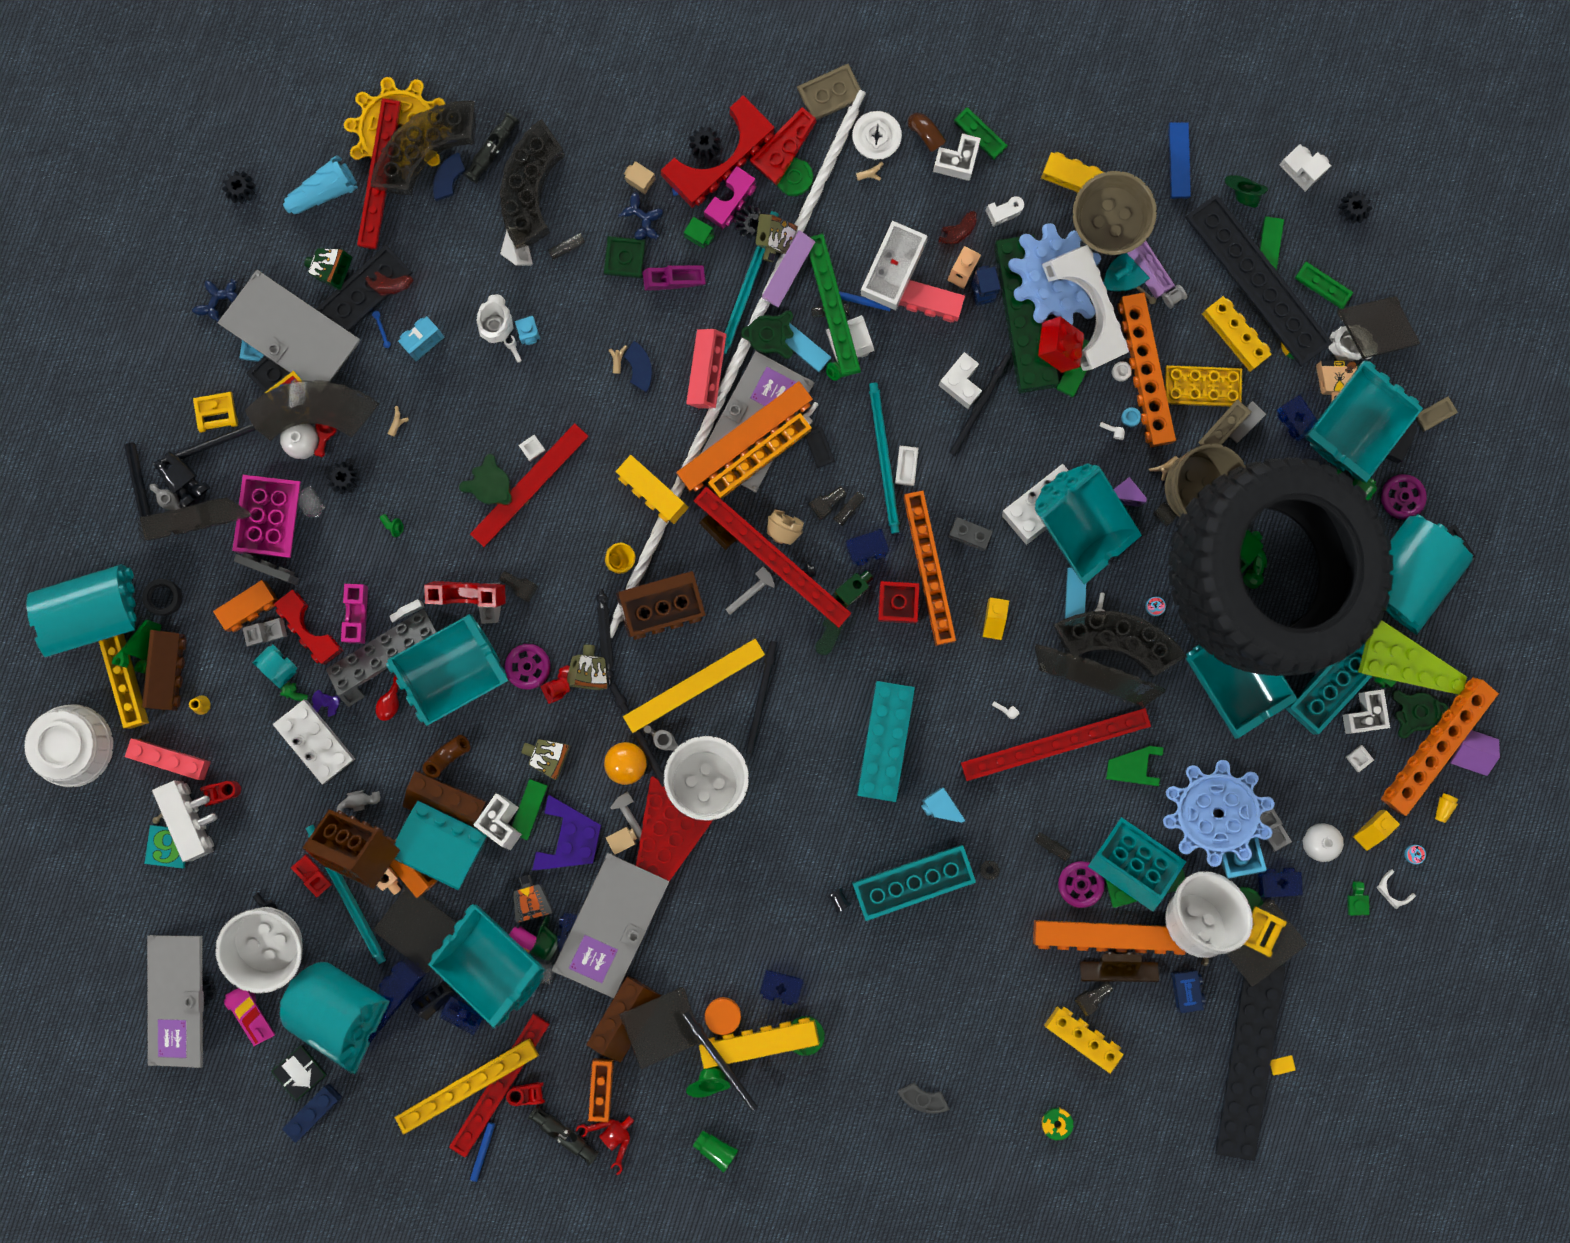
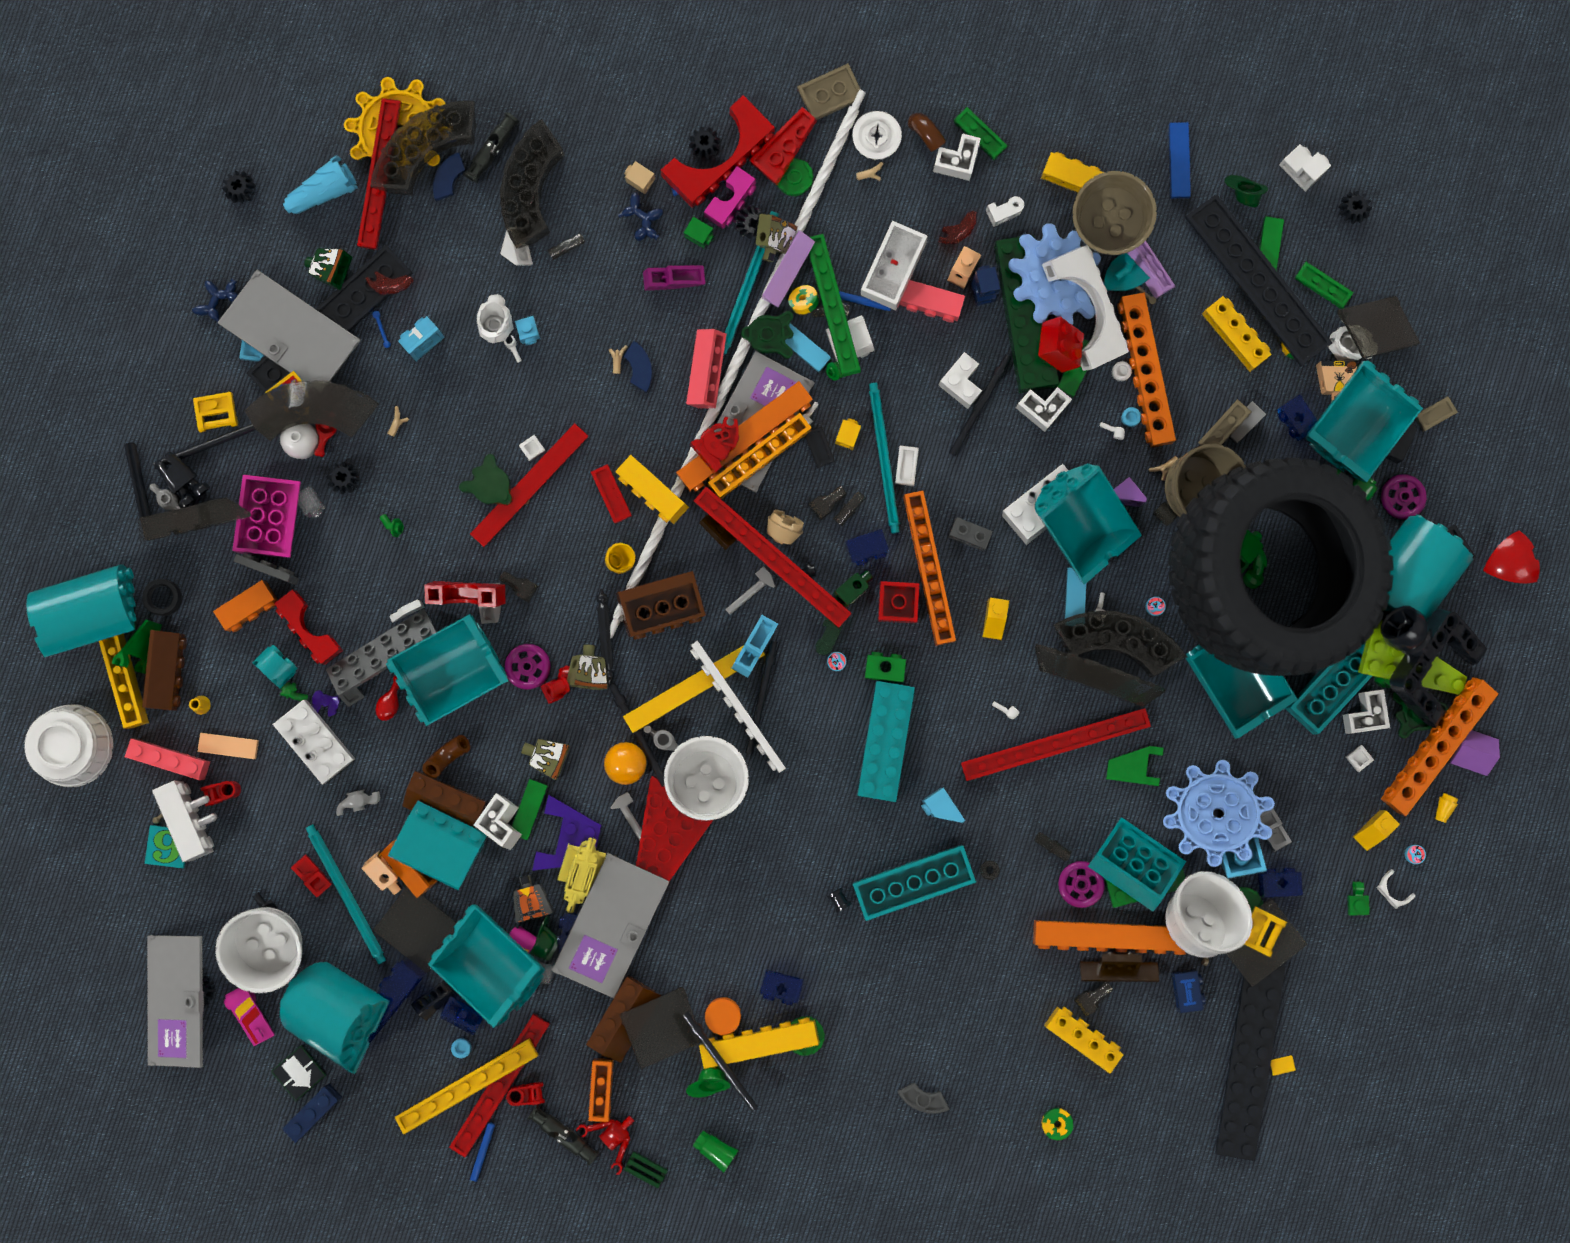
(228, 746): none -> light nougat tile
(264, 632): light grey slope -> none
(352, 848): reddish brown brick -> none
(356, 612): dark pink arch -> none
(461, 1048): none -> medium azure tile
(580, 871): none -> light yellow piece
(611, 494): none -> red plate
(622, 840): tan brick -> none
(624, 257): dark green tile -> none
(645, 1178): none -> dark green tile
(716, 446): none -> red piece
(741, 714): none -> white plate
(754, 646): none -> medium azure slope
(803, 292): none -> yellow piece
(836, 661): none -> tile
(848, 433): none -> yellow brick
(874, 672): none -> green brick
(1043, 412): none -> white brick
(1174, 296): light grey bush -> none
(1203, 385): yellow tile -> none
(1323, 842): white cylinder -> none
(1421, 642): none -> black piece
(1514, 560): none -> red brick

